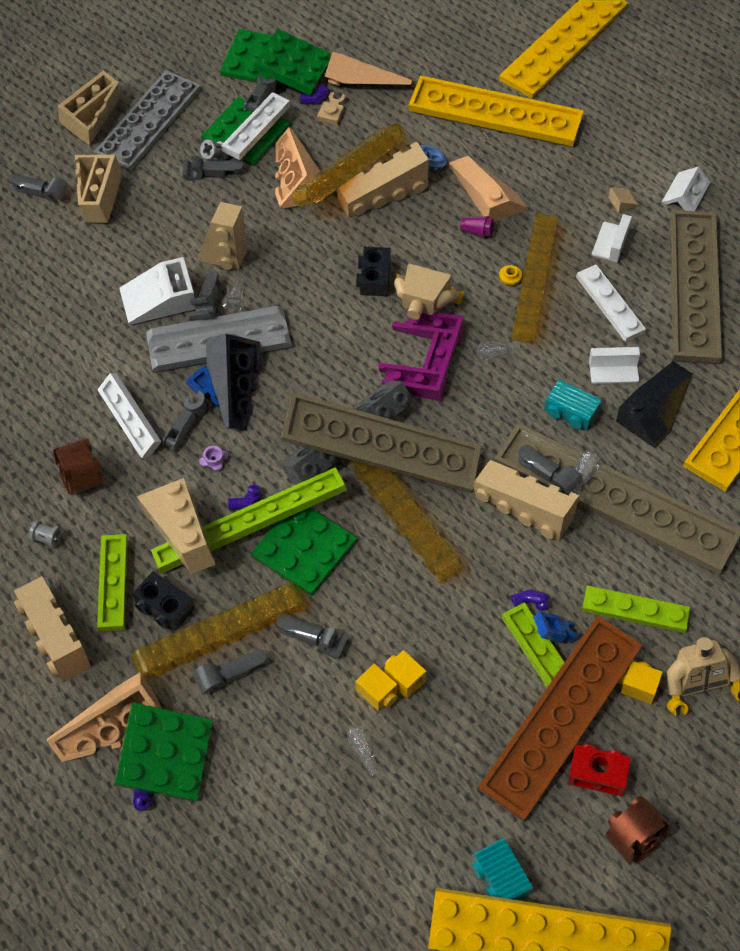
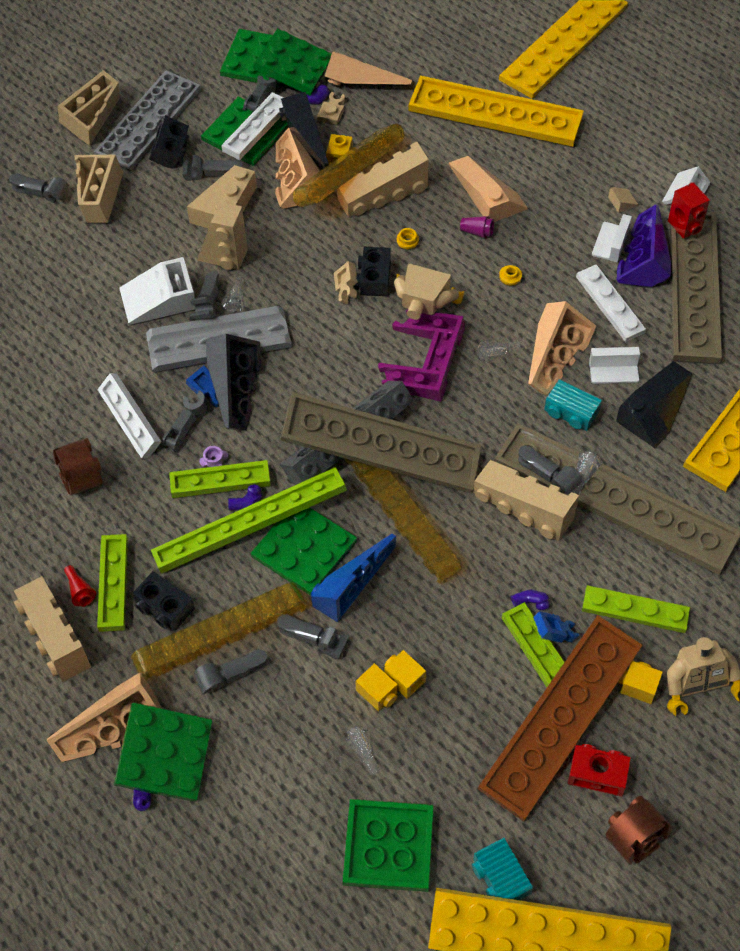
(45, 533): light grey bush -> none
(81, 592): none -> red cone
(169, 142): none -> black brick
(177, 520): tan wedge -> none
(210, 146): light grey bush -> none
(219, 479): none -> lime plate
(232, 188): none -> tan wedge
(302, 124): none -> black wedge
(338, 146): none -> yellow brick
(344, 281): none -> tan plate
(345, 584): none -> blue wedge
(388, 845): none -> green plate
(407, 233): none -> yellow plate
(436, 158): medium blue gear -> none
(534, 278): clear yellow beam -> none
(558, 338): none -> light nougat wedge
(648, 252): none -> dark purple wedge
(688, 210): none -> red brick

